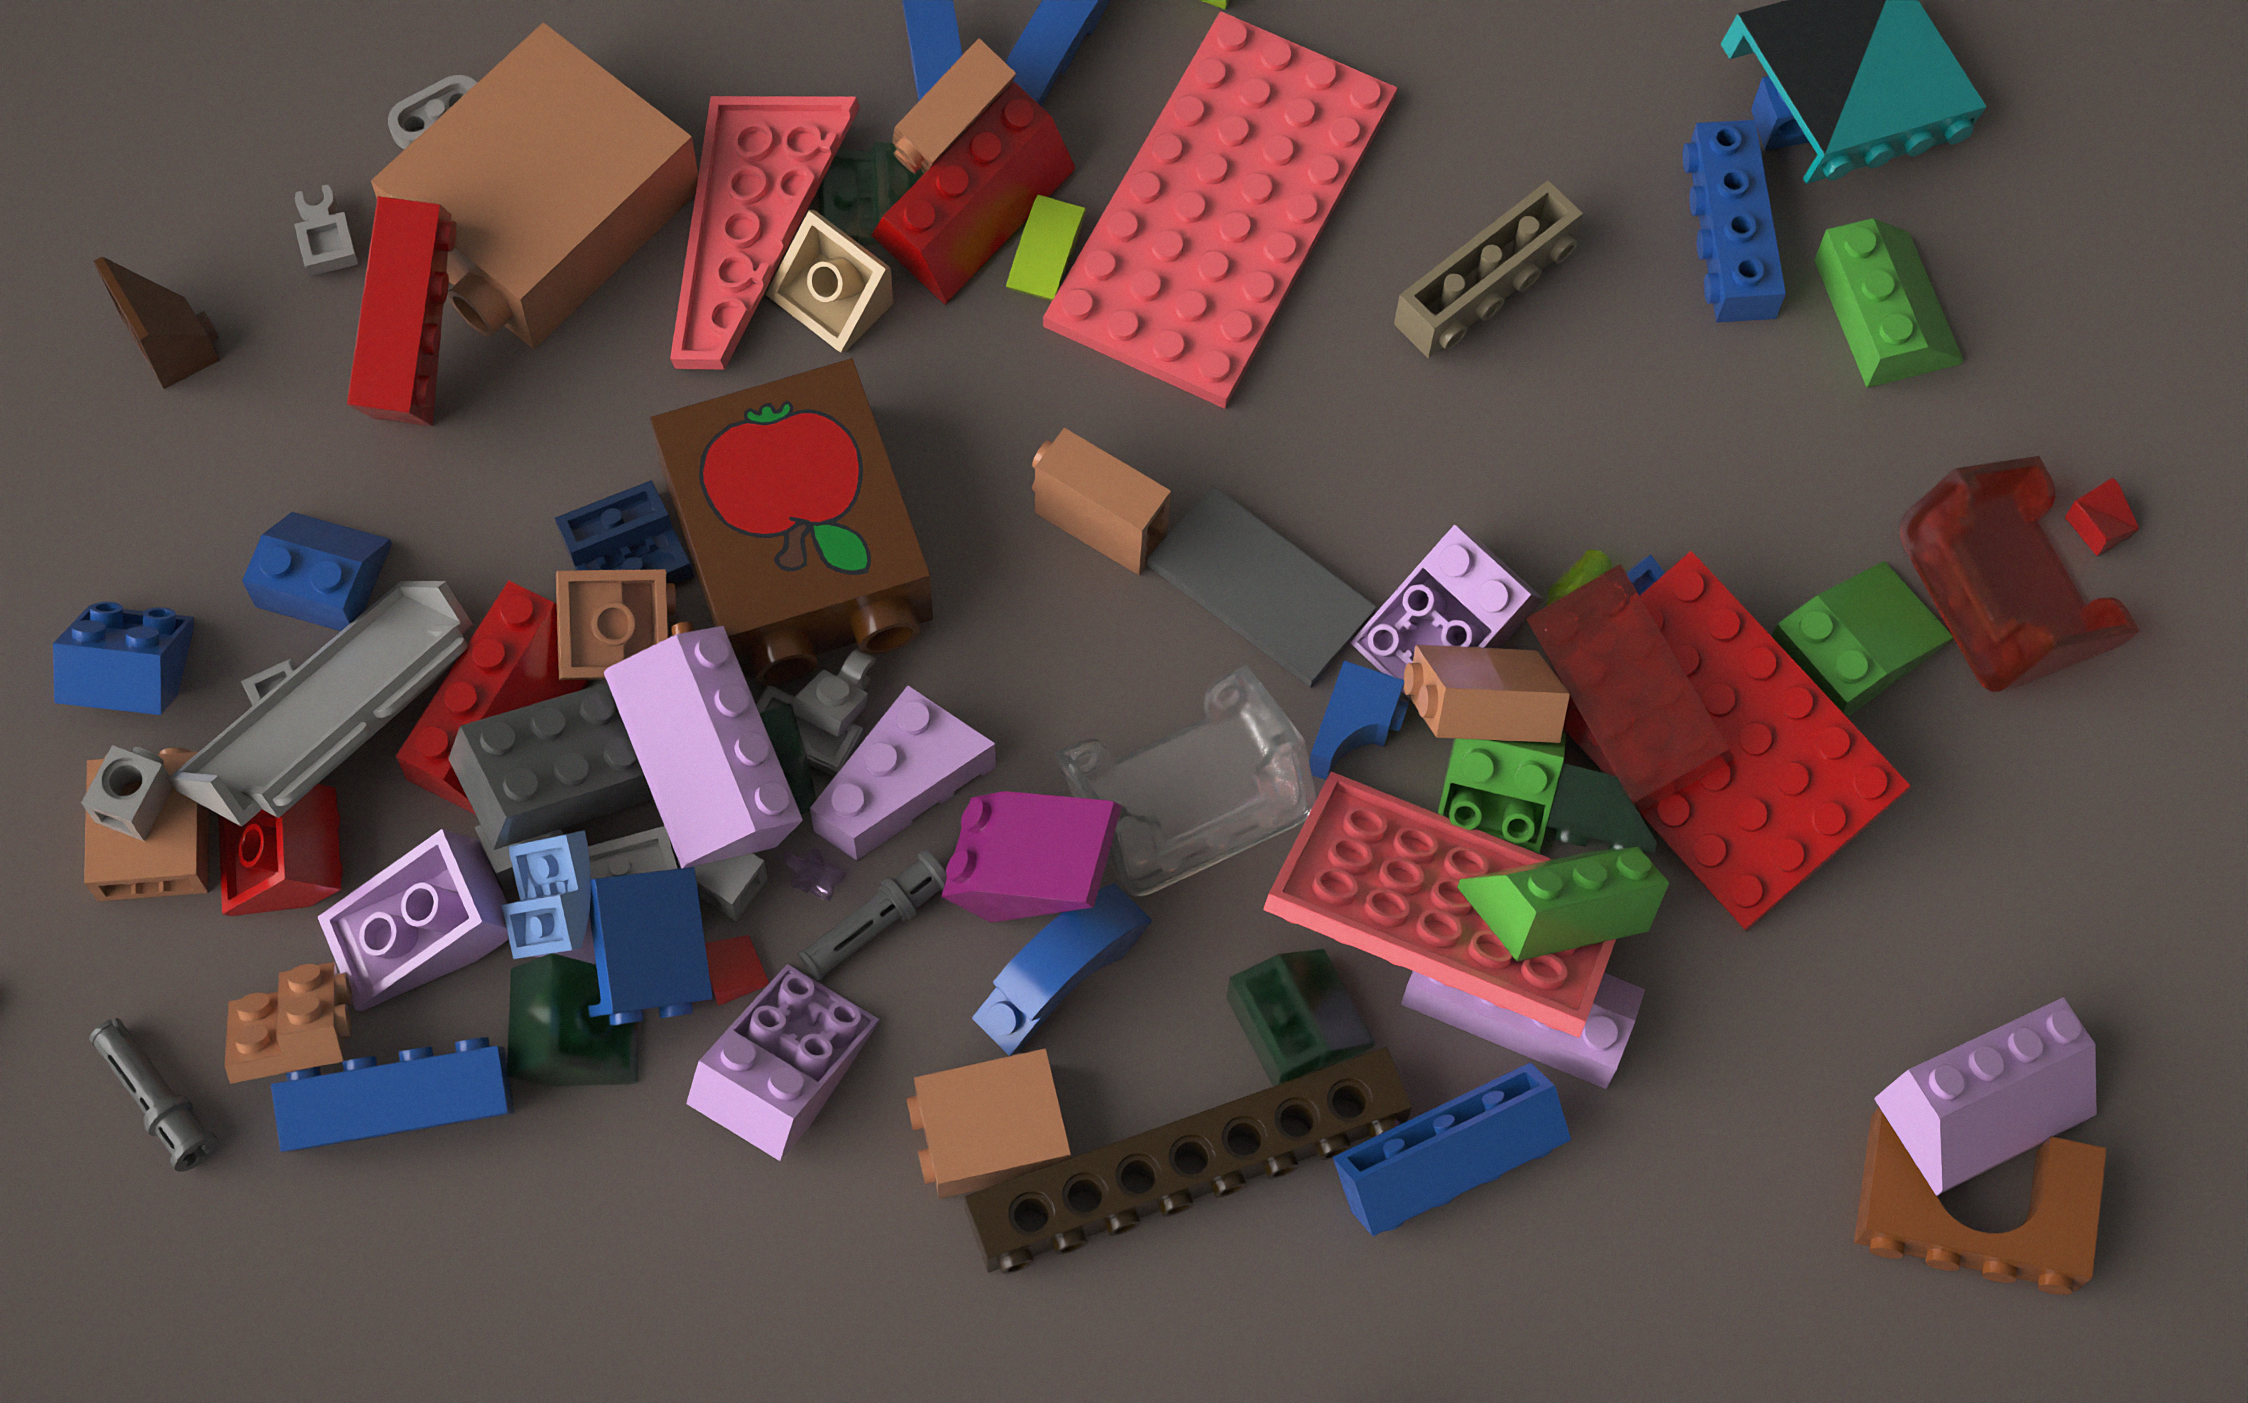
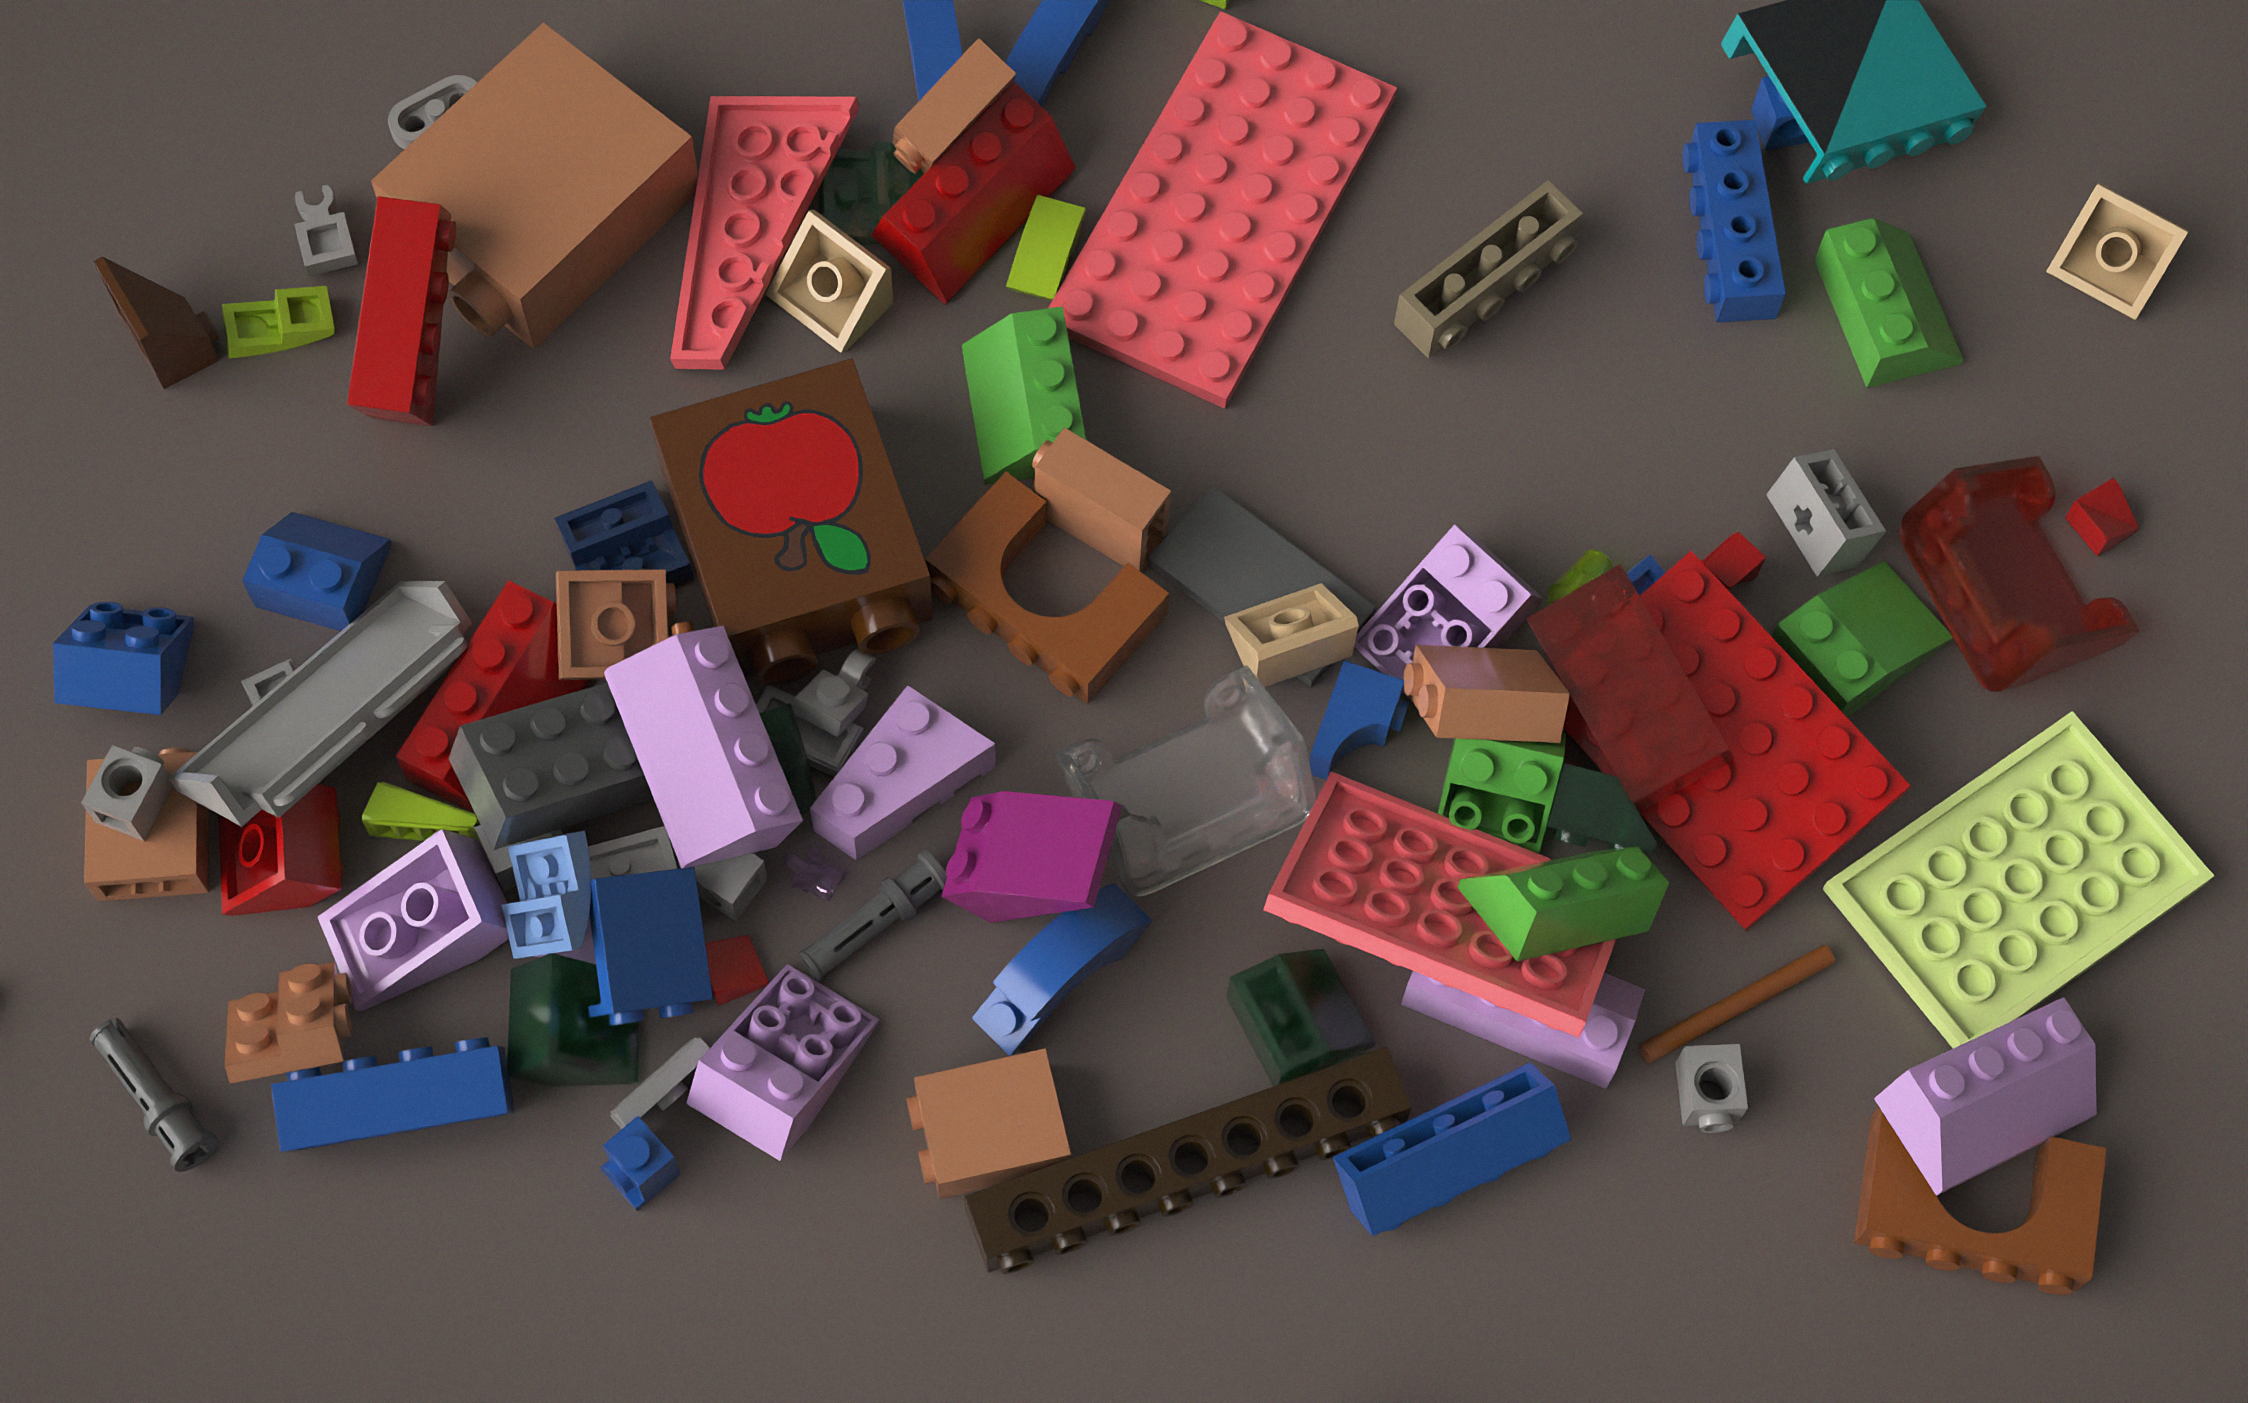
(280, 324): none -> lime slope
(410, 816): none -> lime slope
(638, 1163): none -> blue brick
(663, 1085): none -> light grey plate
(1021, 390): none -> bright green slope
(1074, 649): none -> dark orange arch
(1293, 634): none -> tan slope
(1716, 1064): none -> light grey brick
(1735, 561): none -> red slope
(1736, 1004): none -> dark orange bar
(1825, 512): none -> light grey brick
(2017, 882): none -> yellowish green plate
(2117, 251): none -> tan slope

